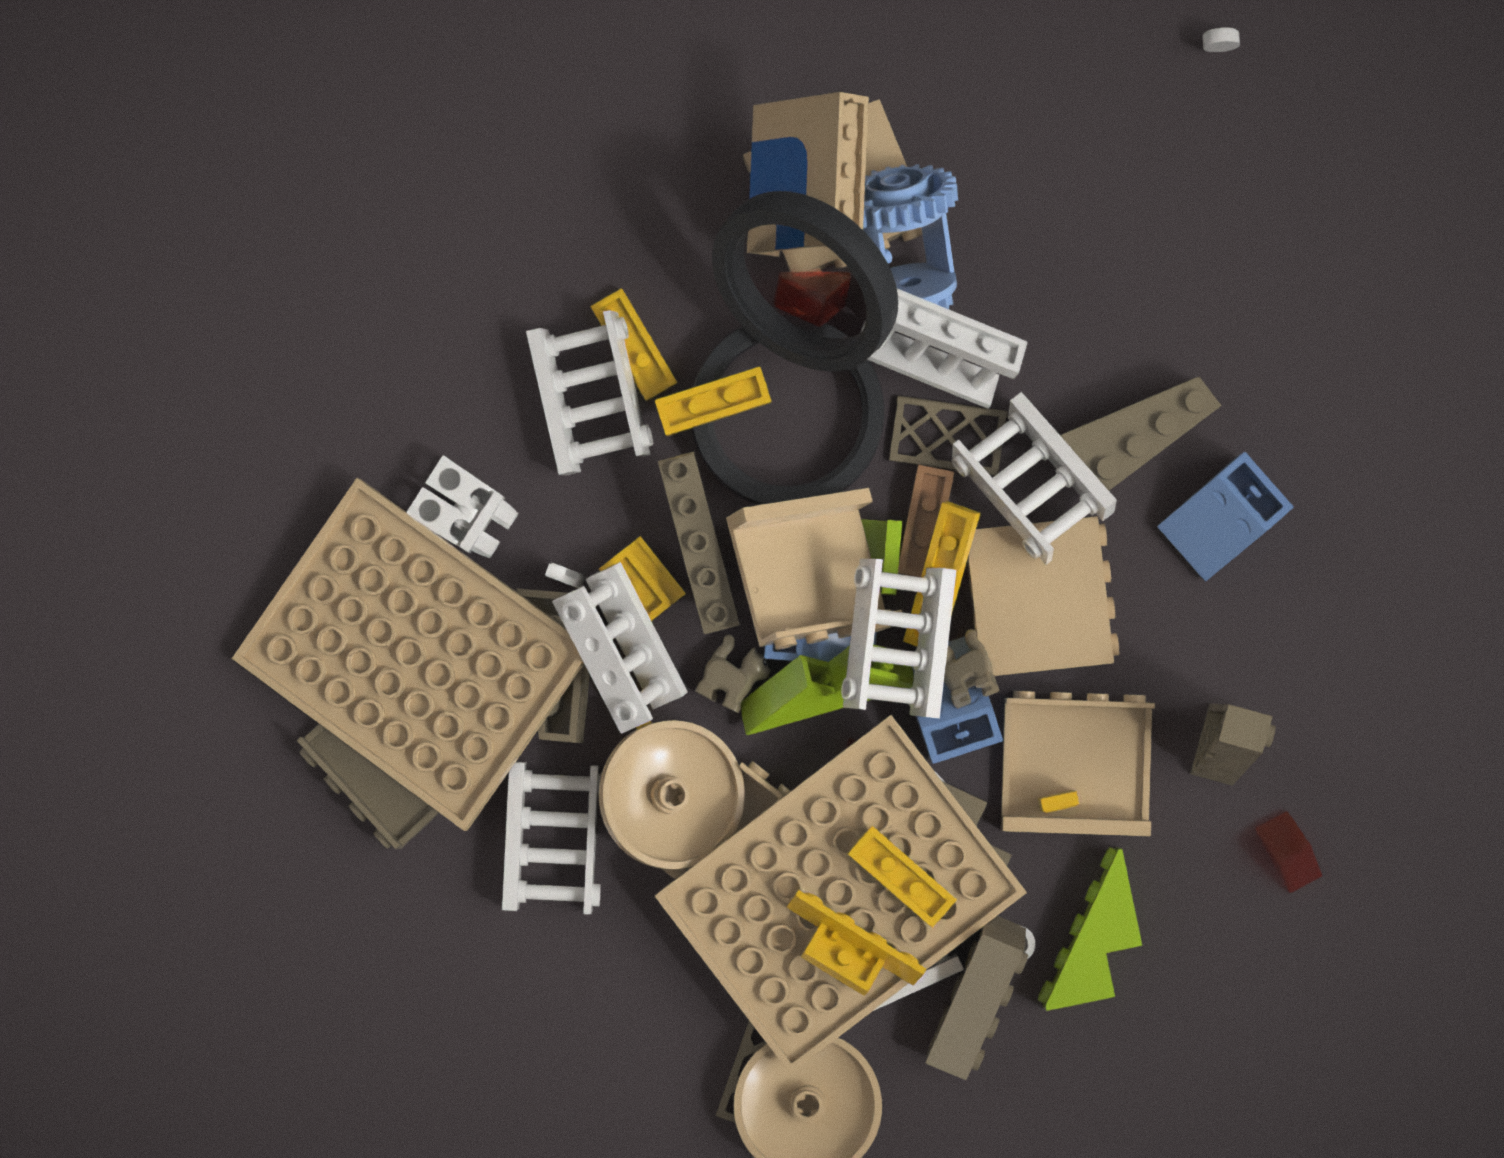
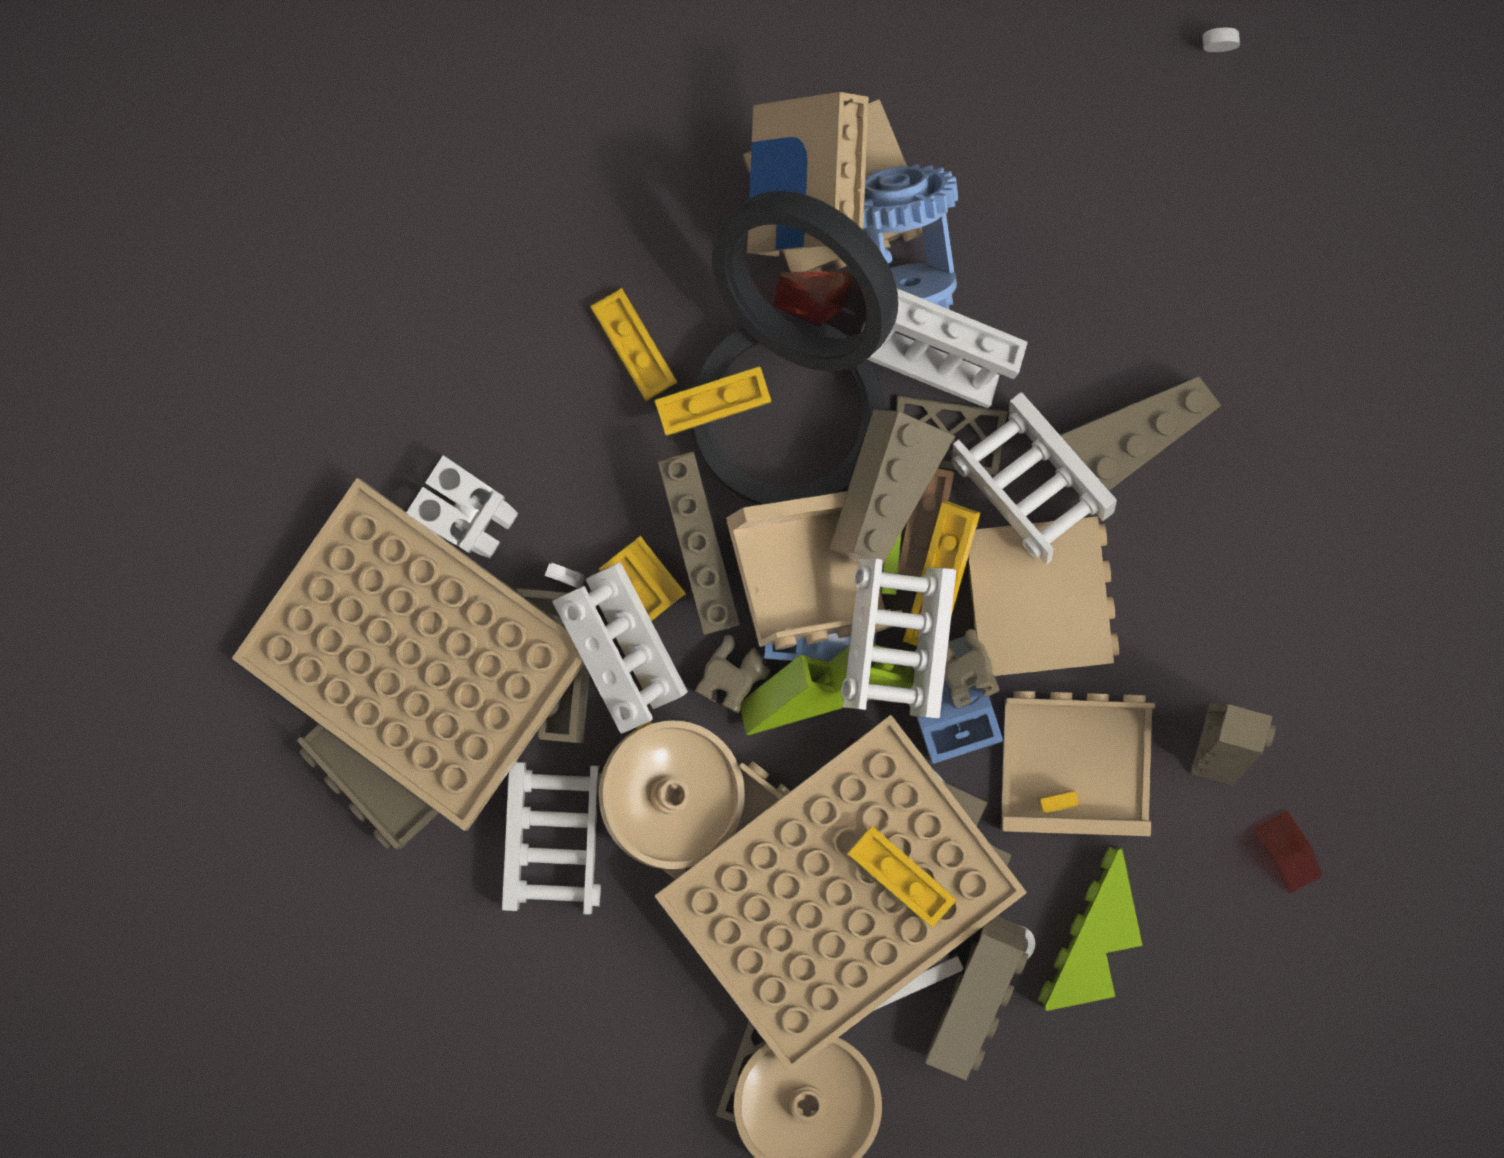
(555, 382): white fence -> none
(848, 950): yellow bracket -> none
(887, 483): none -> dark tan wedge
(1225, 516): medium blue slope -> none

